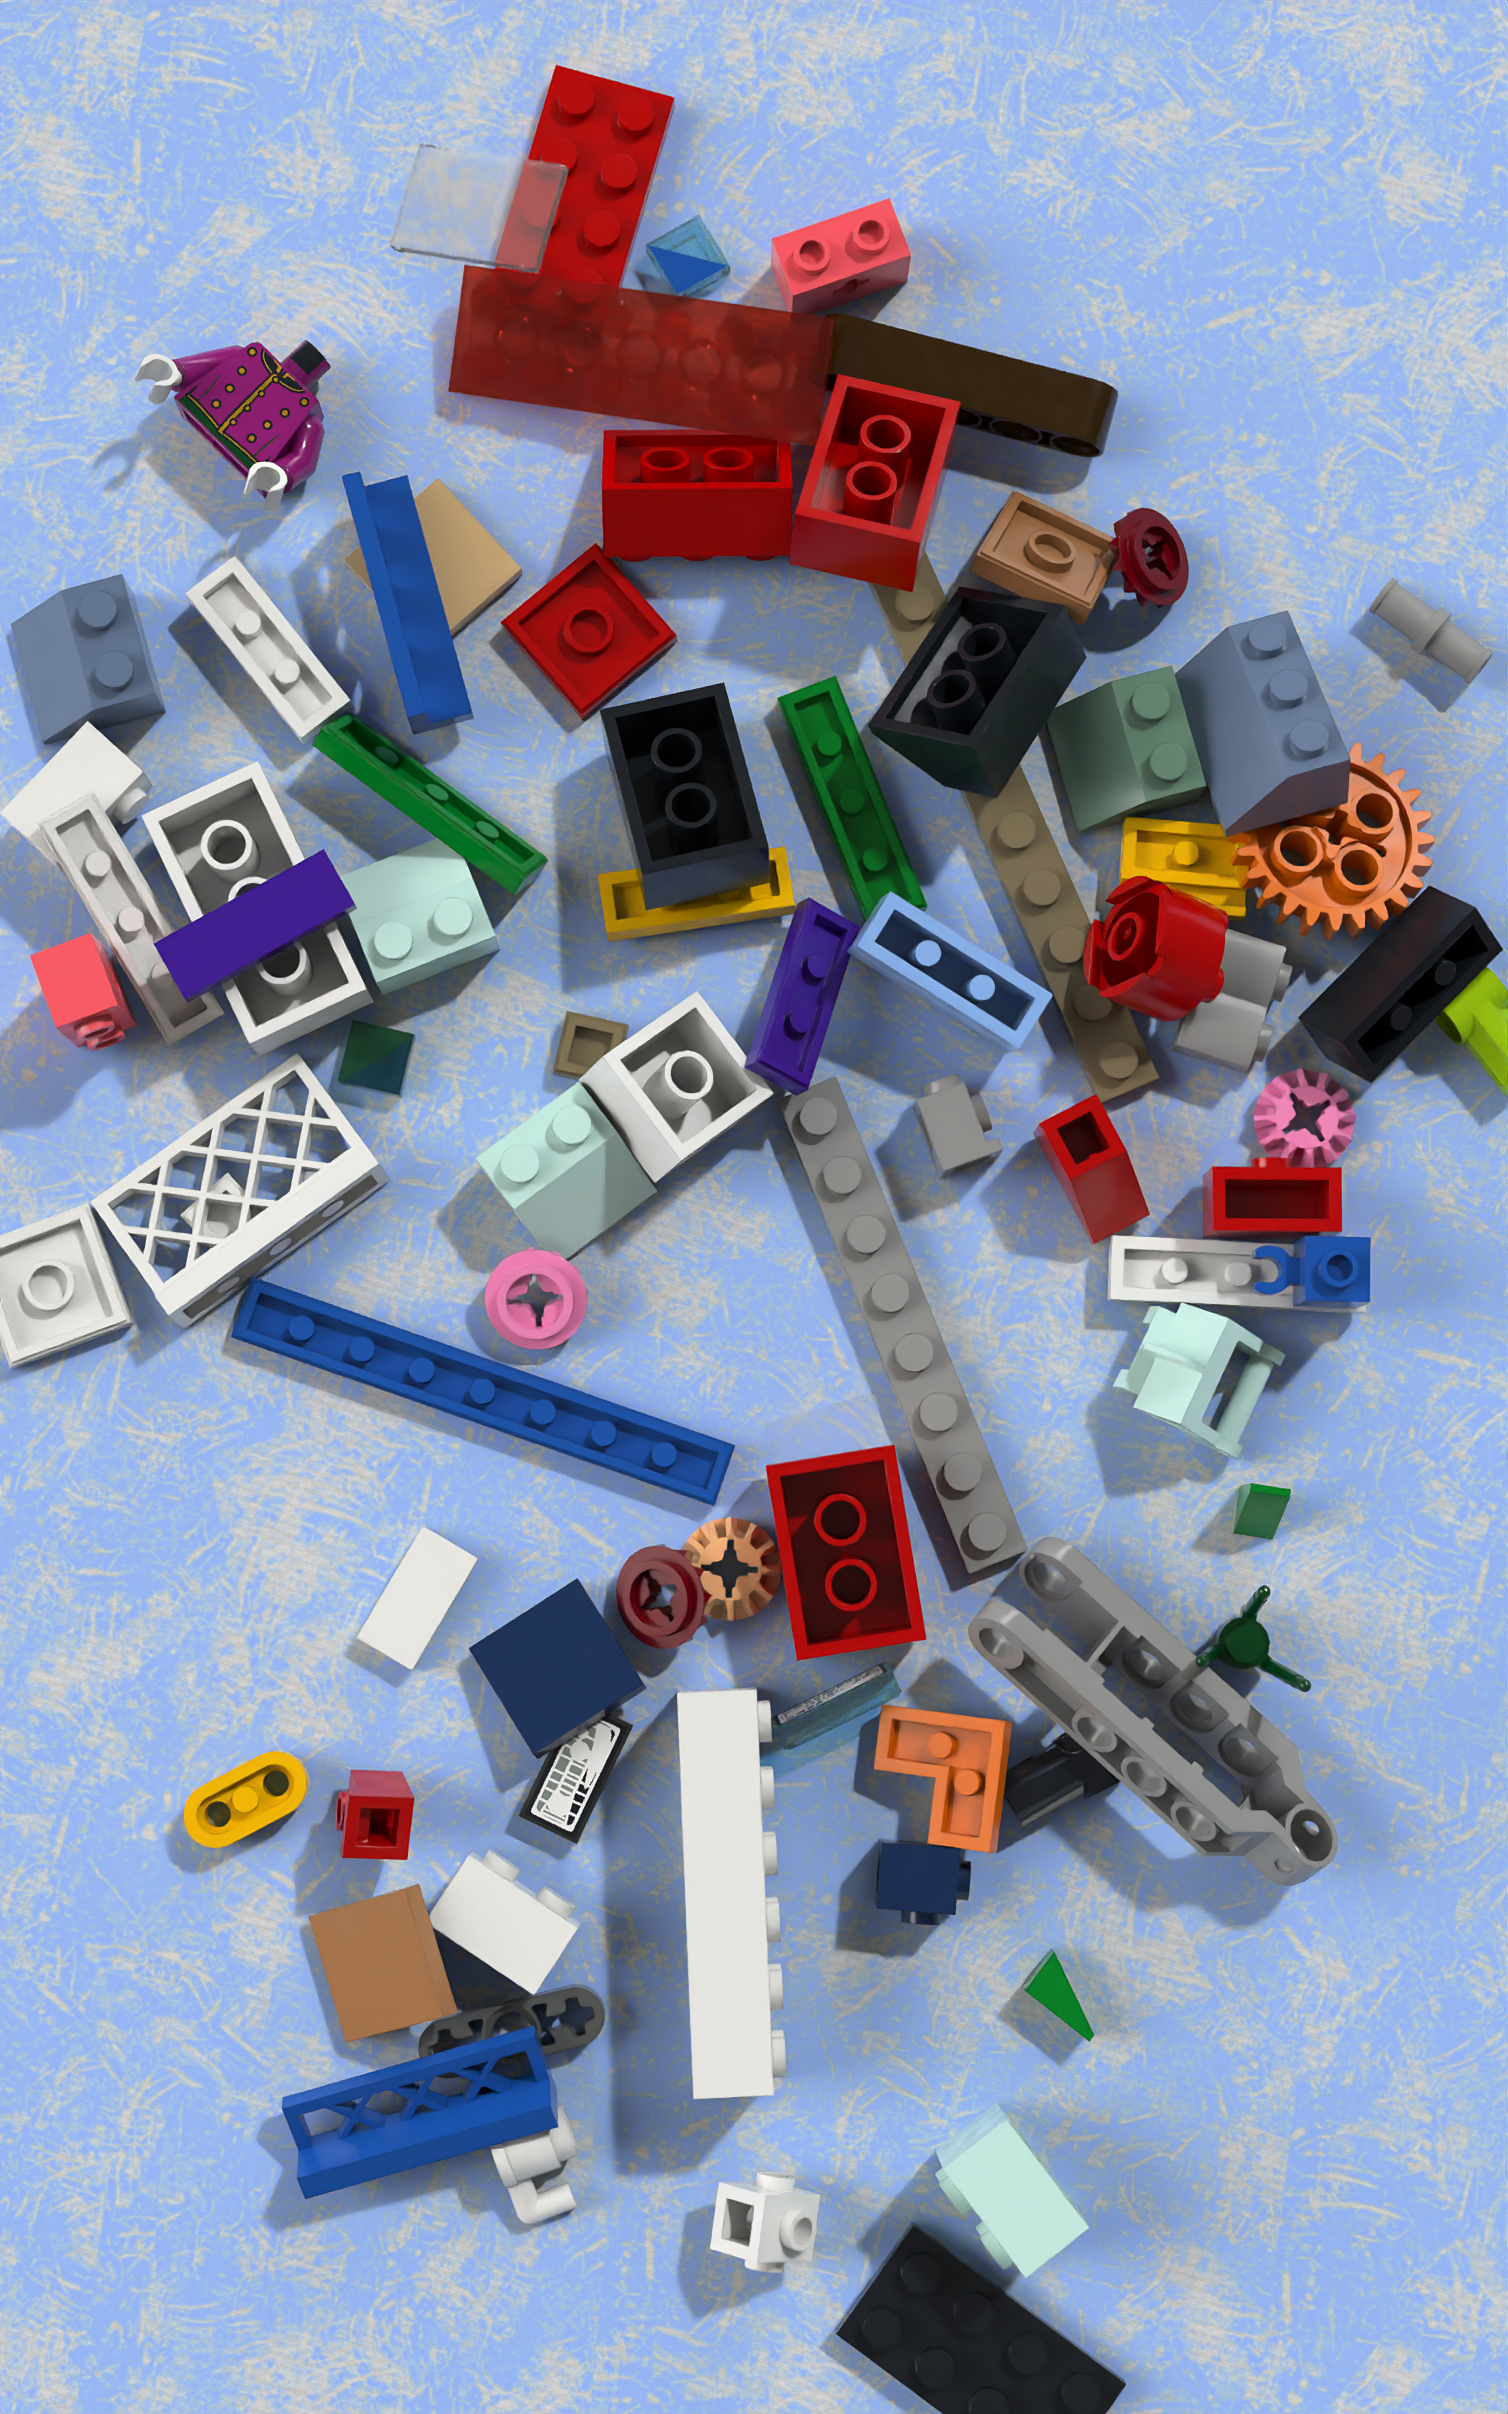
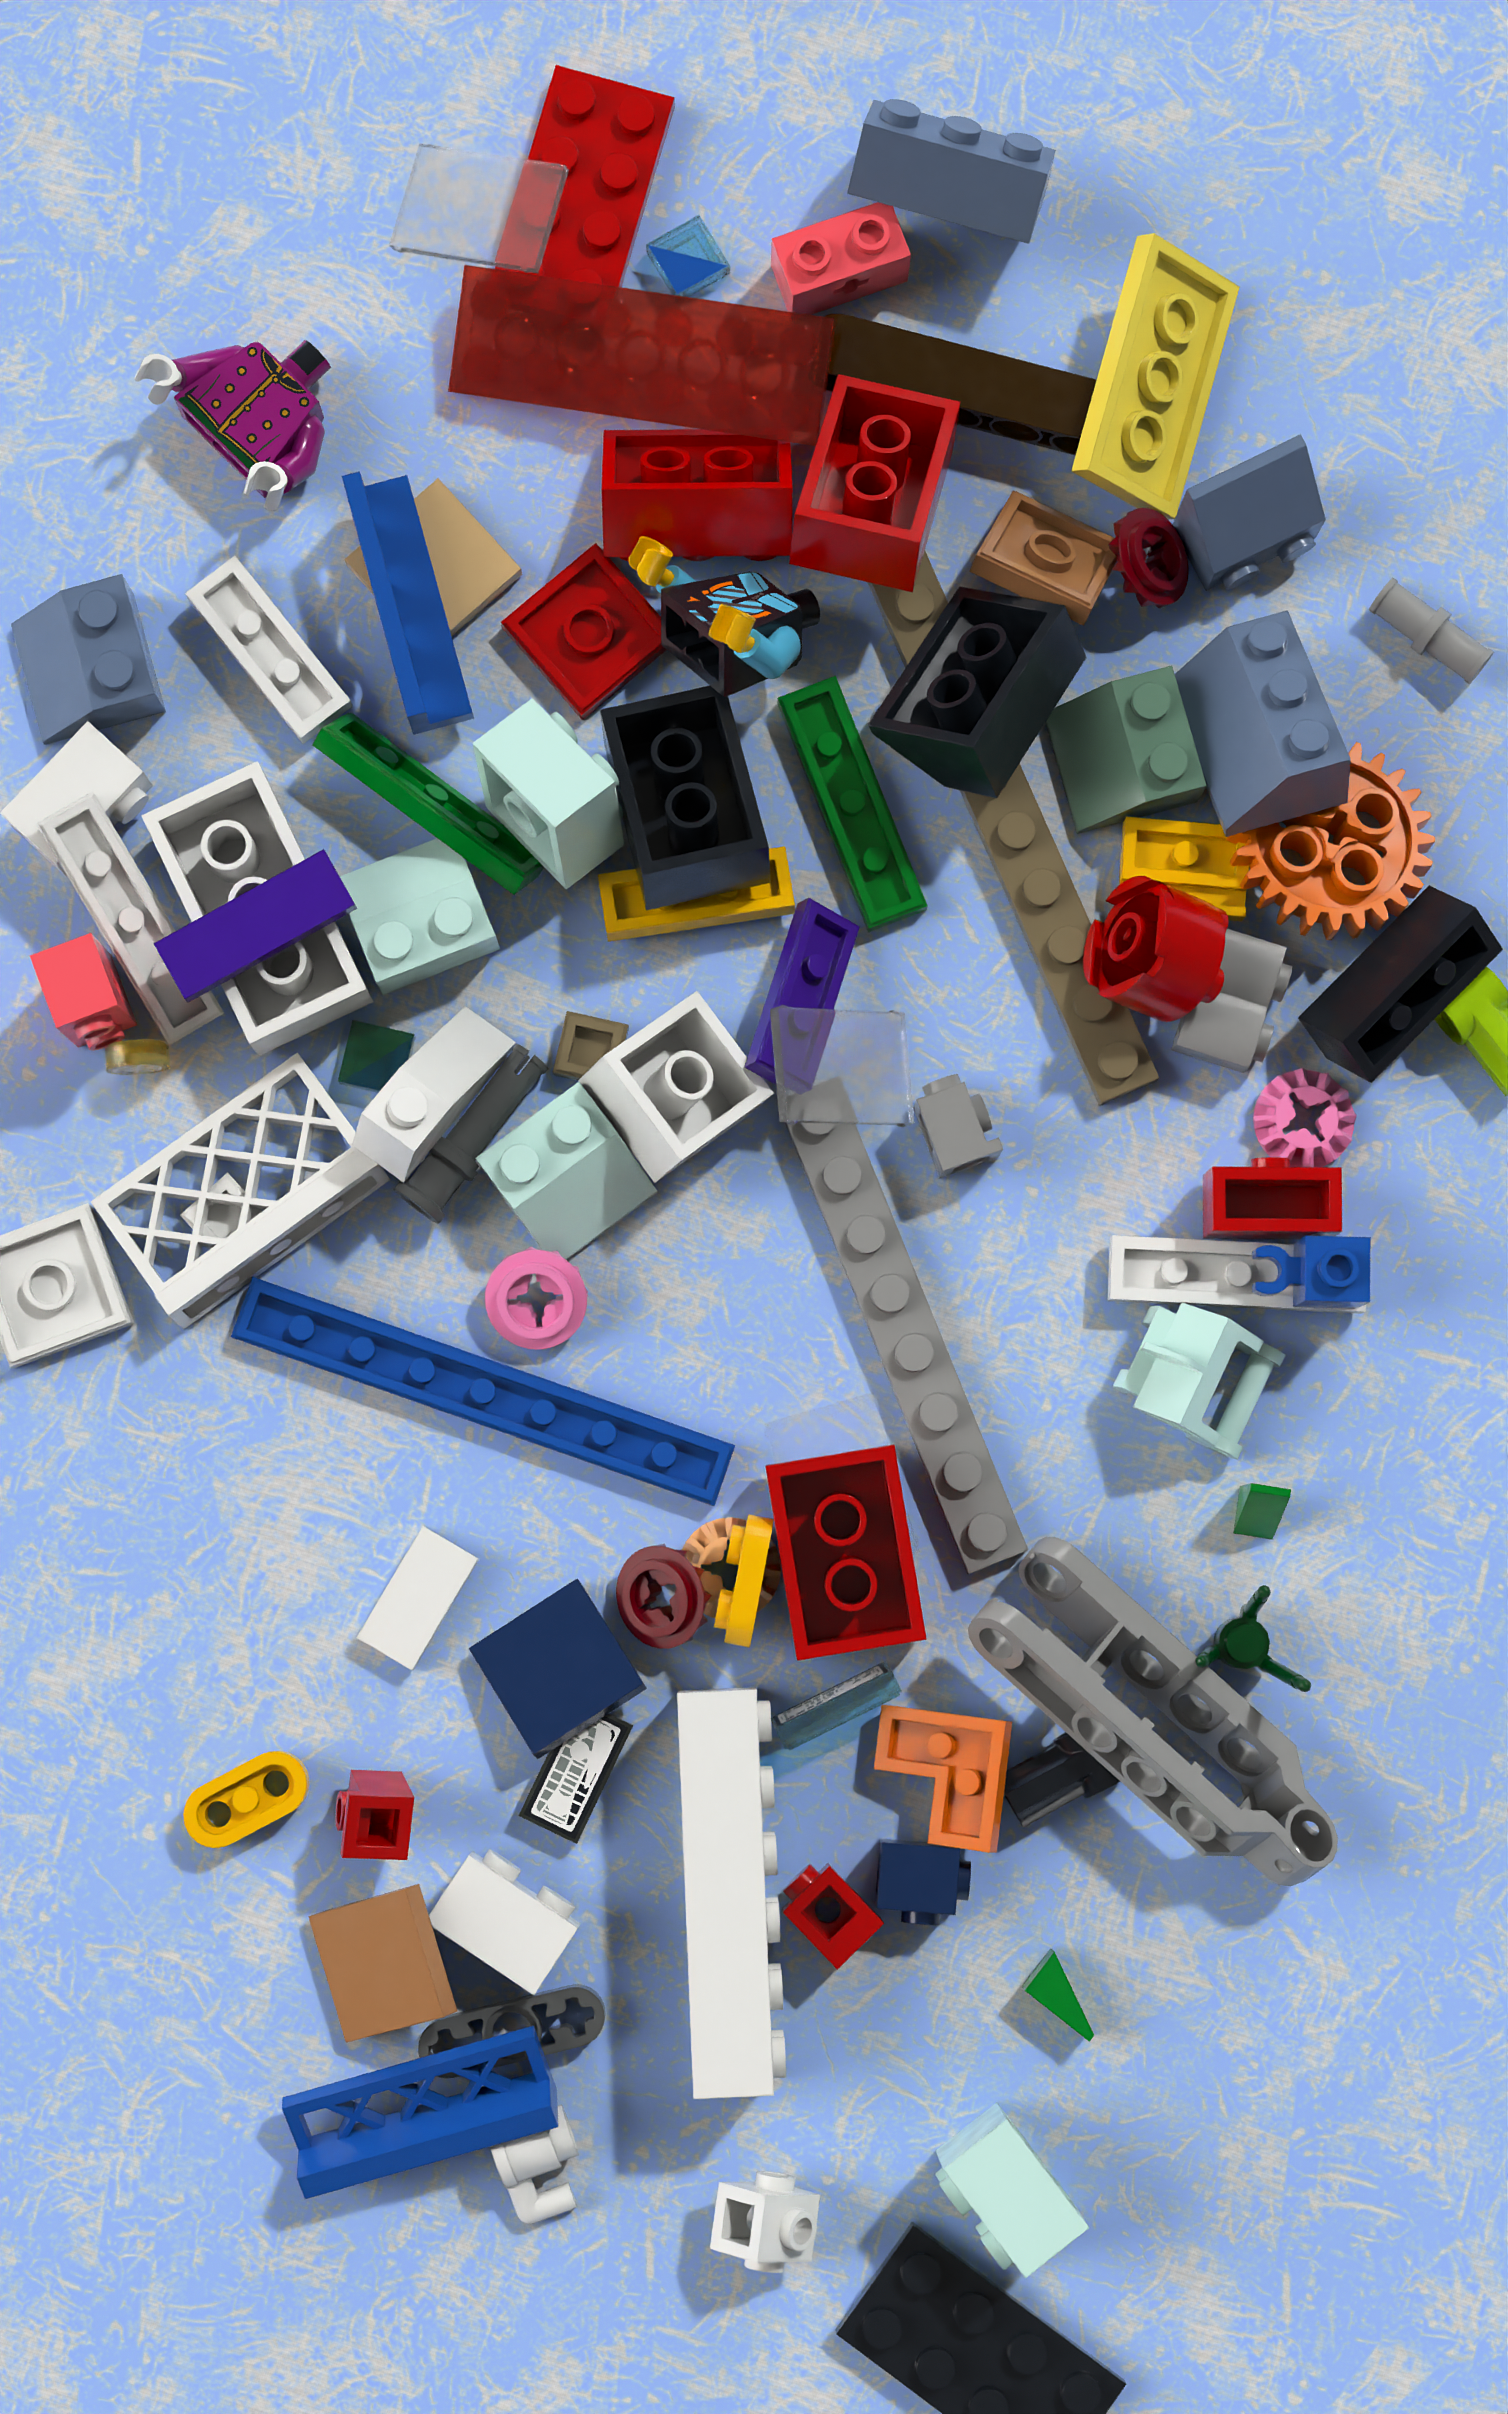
(137, 1057): none -> clear yellow tile
(430, 1092): none -> white slope
(454, 1157): none -> dark grey pin
(550, 792): none -> light aqua brick
(726, 626): none -> torso
(749, 1551): none -> yellow plate
(833, 1938): none -> red brick
(841, 1066): none -> clear piece
(950, 973): light blue brick -> none
(951, 169): none -> sand blue slope
(1092, 1168): red slope -> none
(1155, 377): none -> light yellow plate
(1251, 515): none -> sand blue slope

